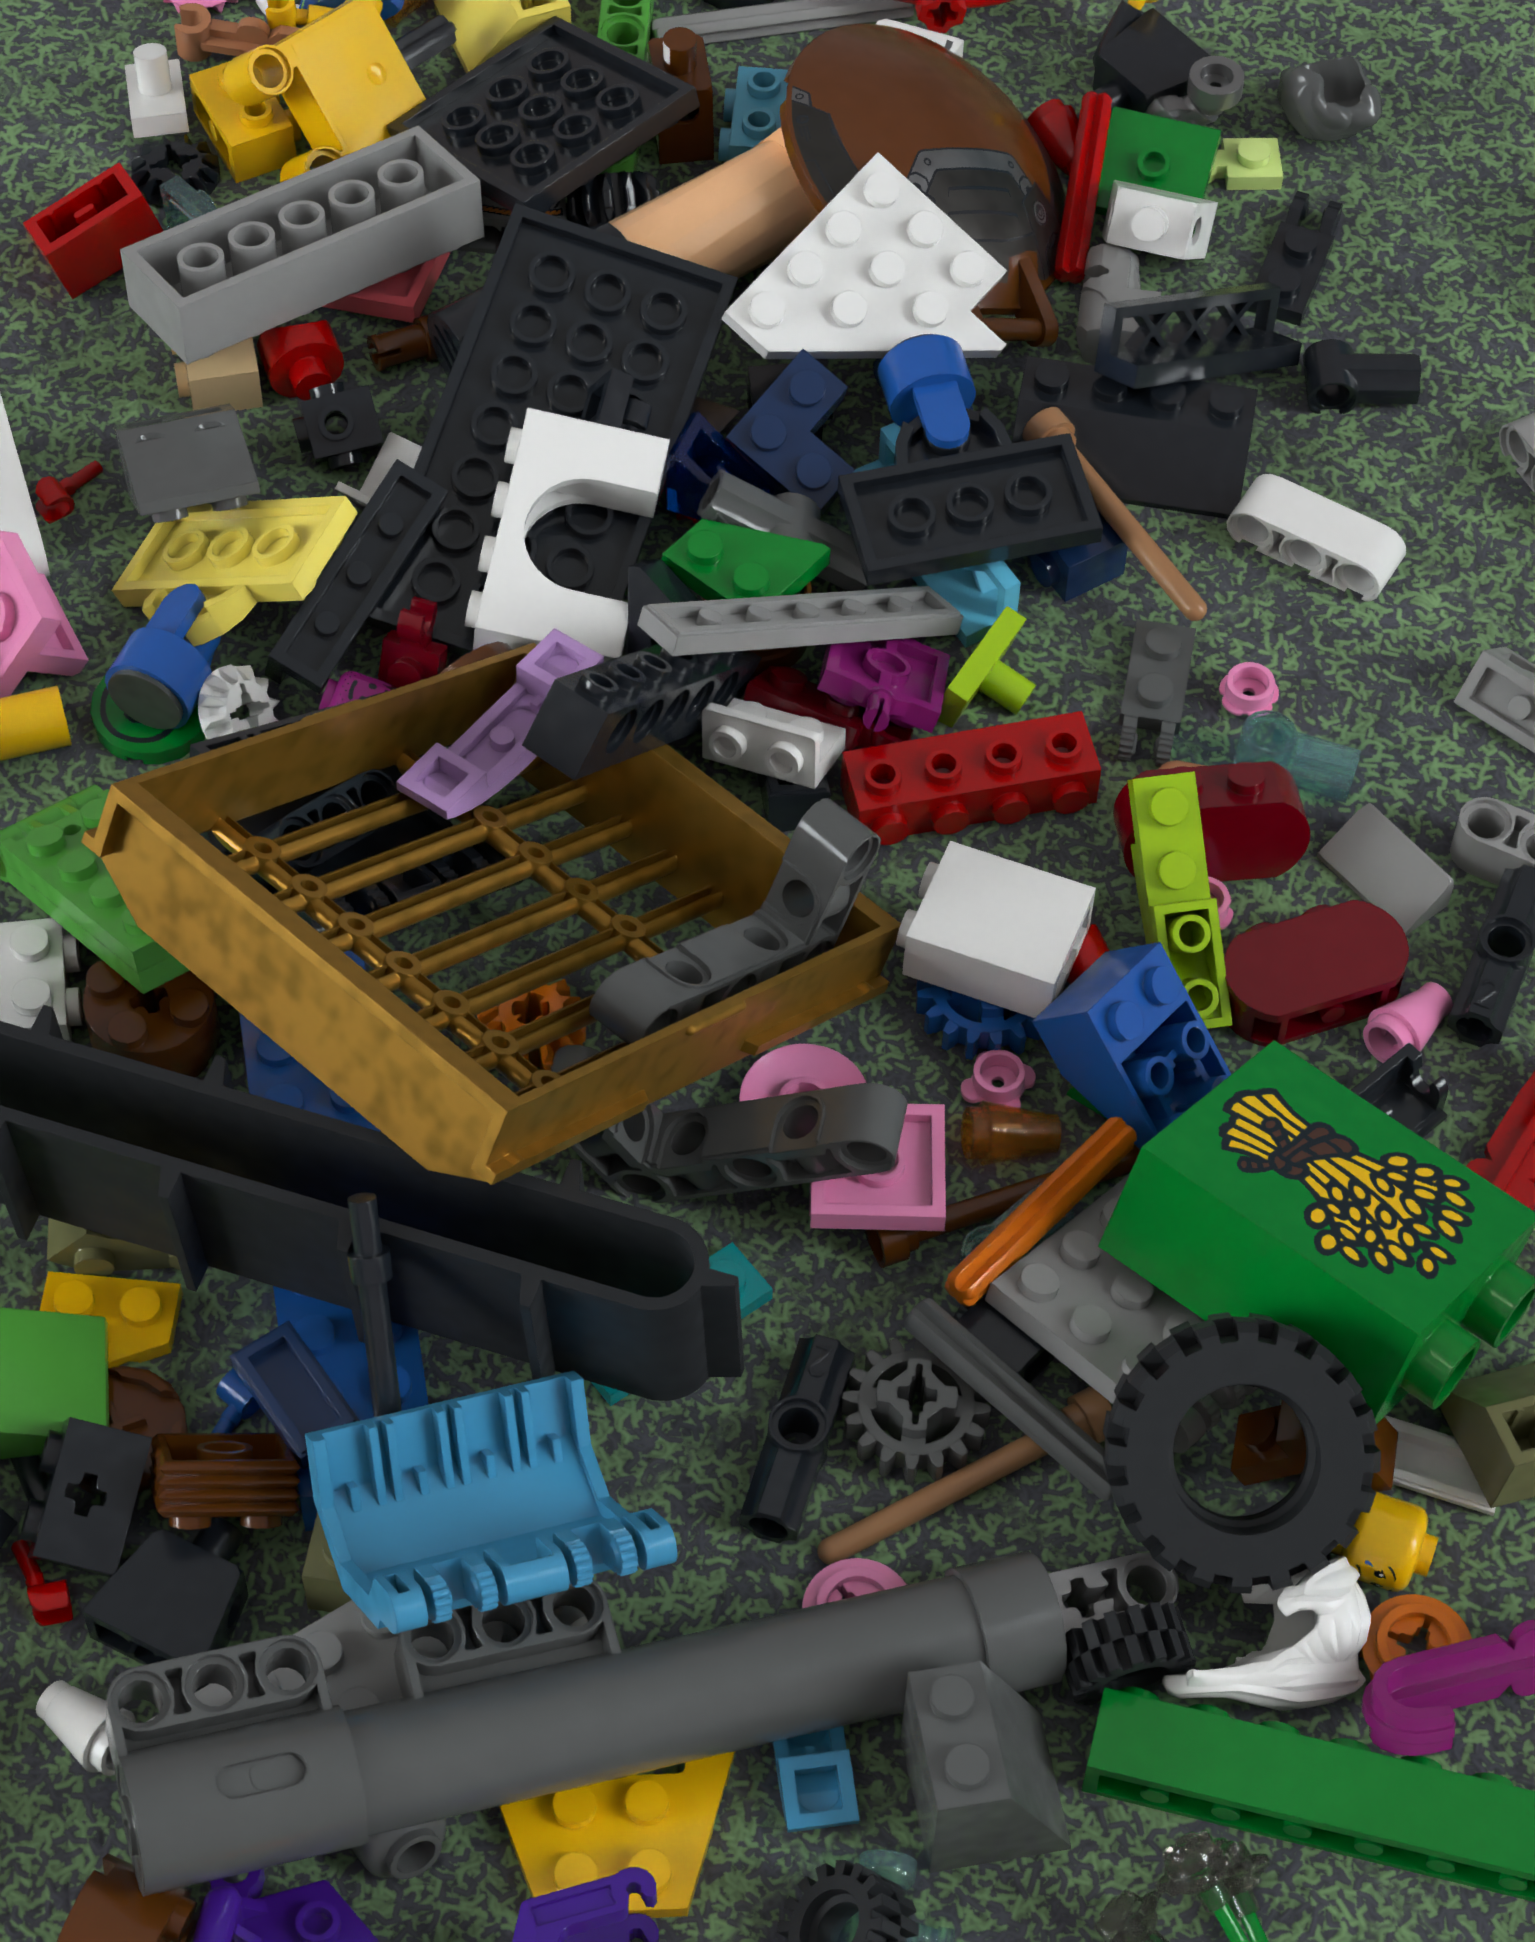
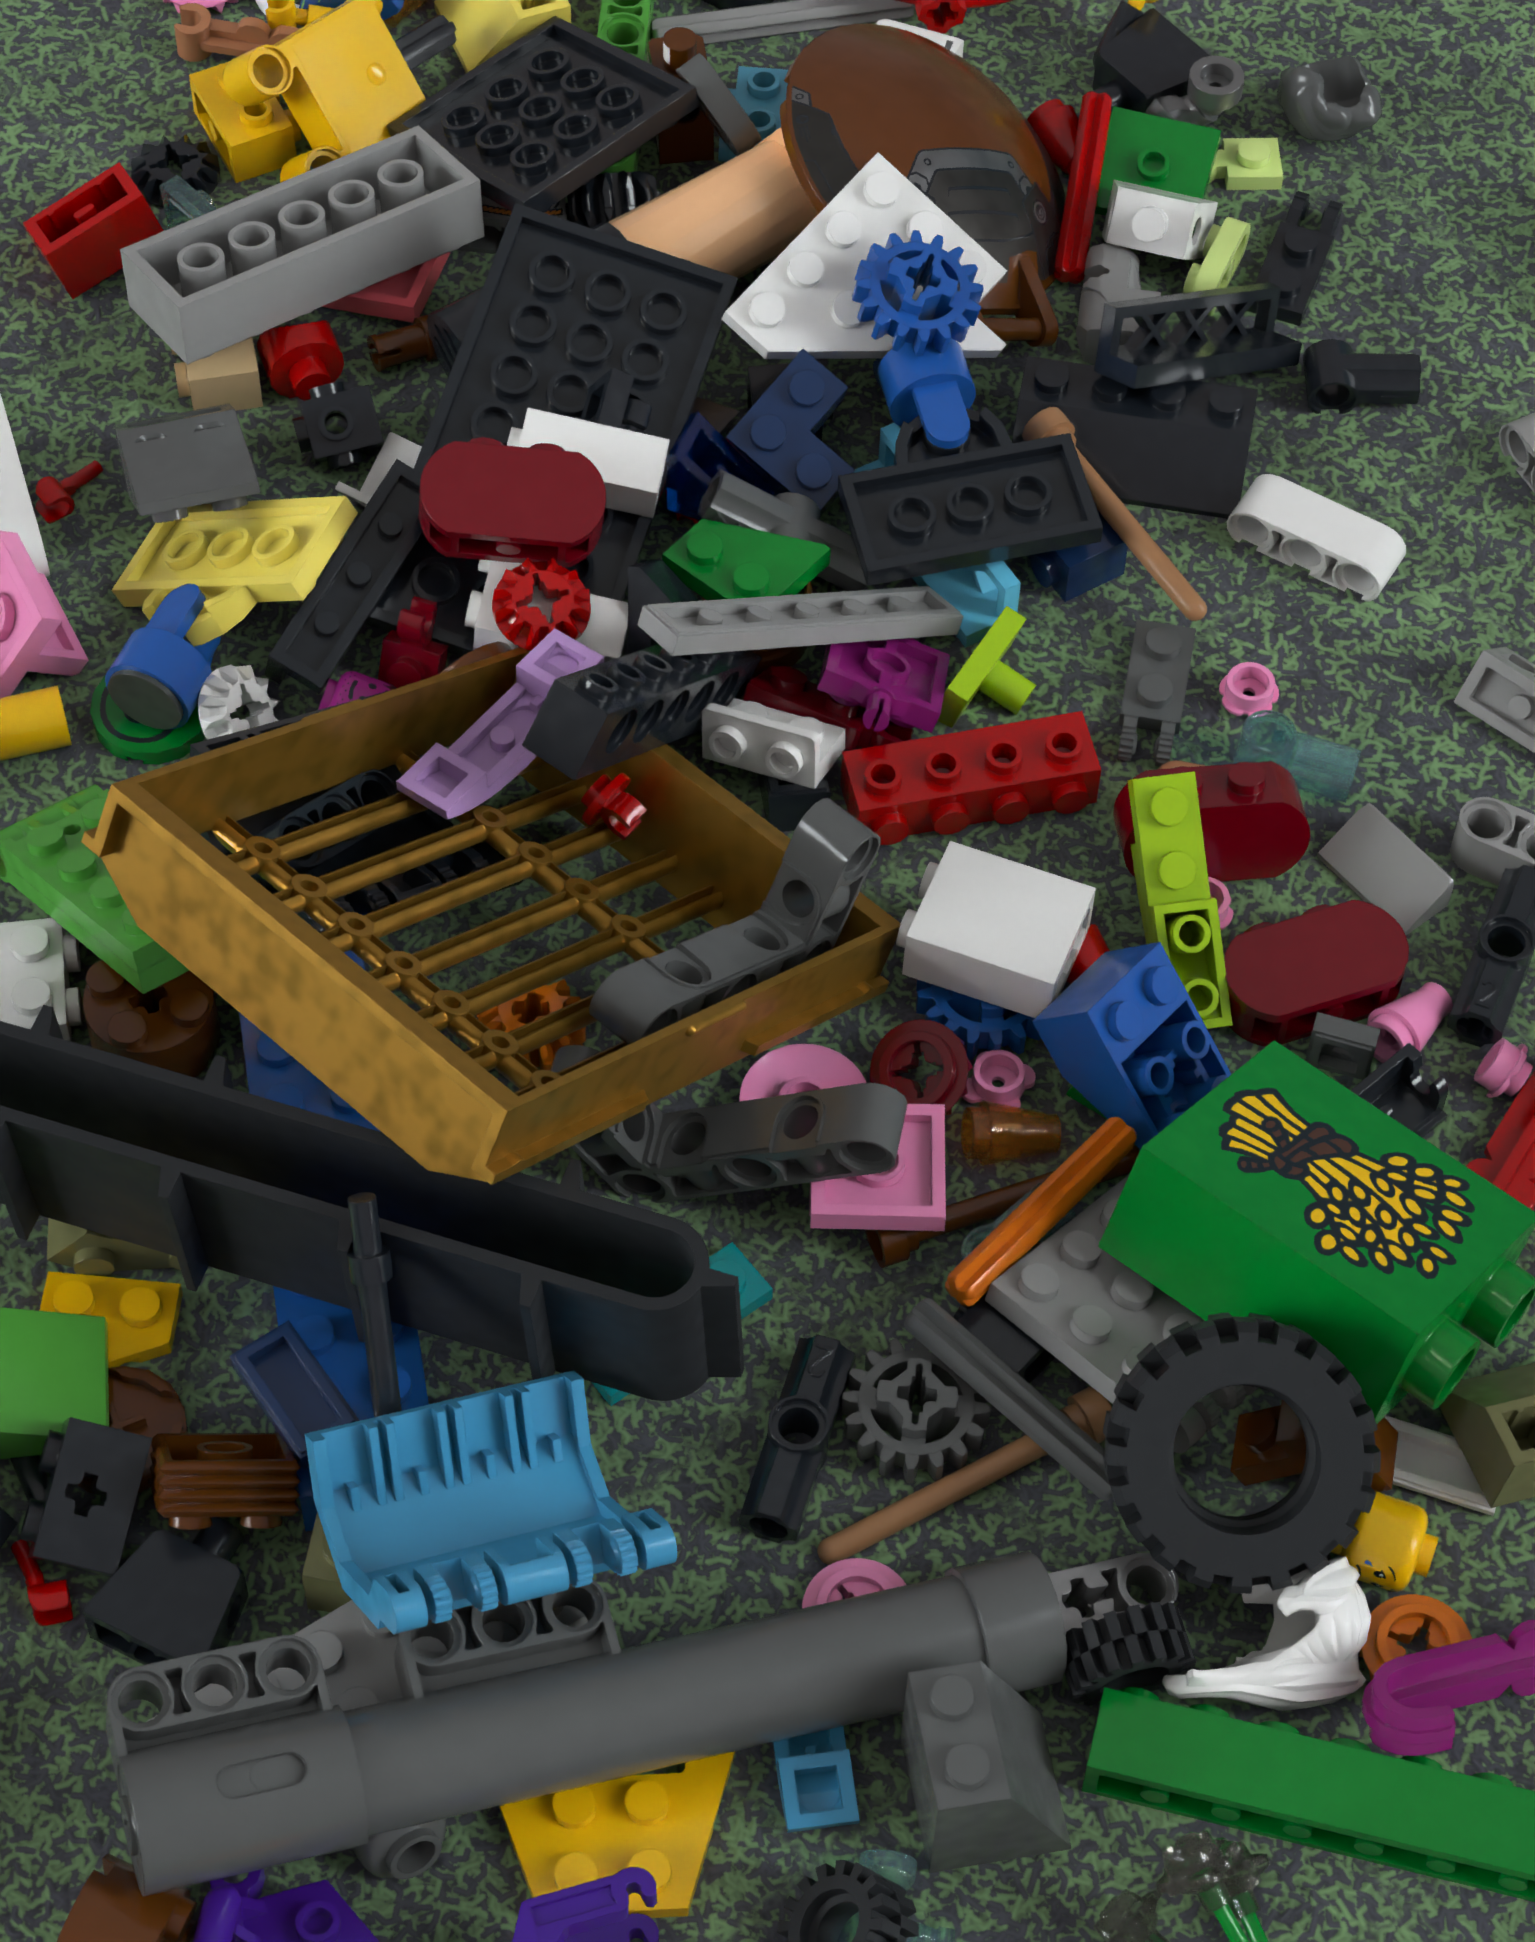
(79, 1724): white cone -> none
(155, 93): white tile -> none
(239, 1401): blue hand -> none
(511, 502): none -> dark red brick
(528, 626): none -> red gear
(617, 808): none -> red plate
(720, 105): none -> dark grey beam
(891, 278): none -> blue gear
(901, 1052): none -> dark red gear
(1222, 255): none -> yellowish green plate
(1342, 1046): none -> dark grey tile
(1504, 1069): none -> bright pink plate

